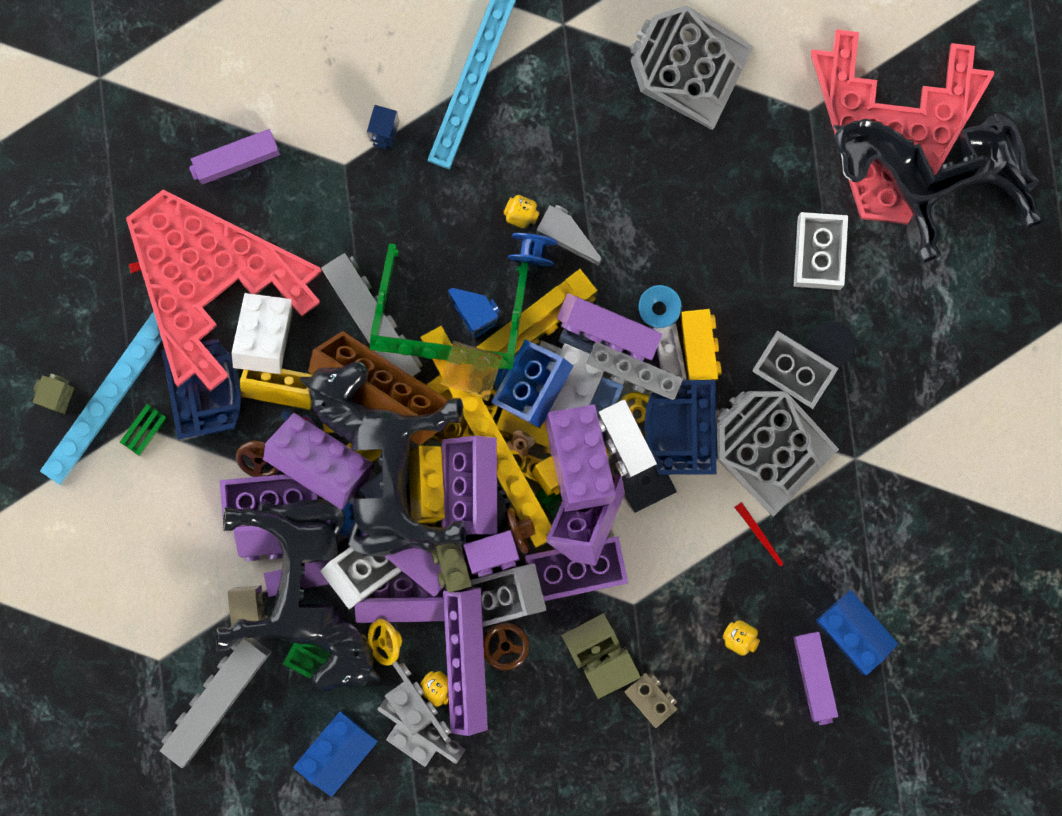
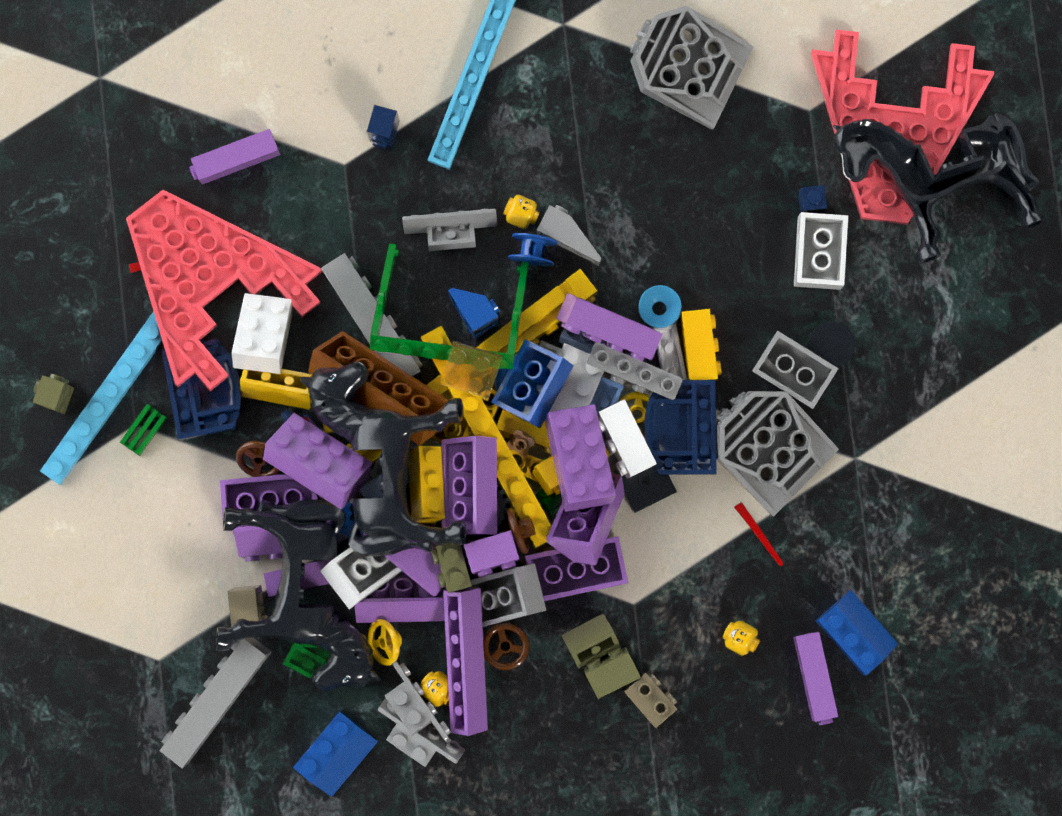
(450, 229): none -> light grey bracket
(812, 199): none -> dark blue brick

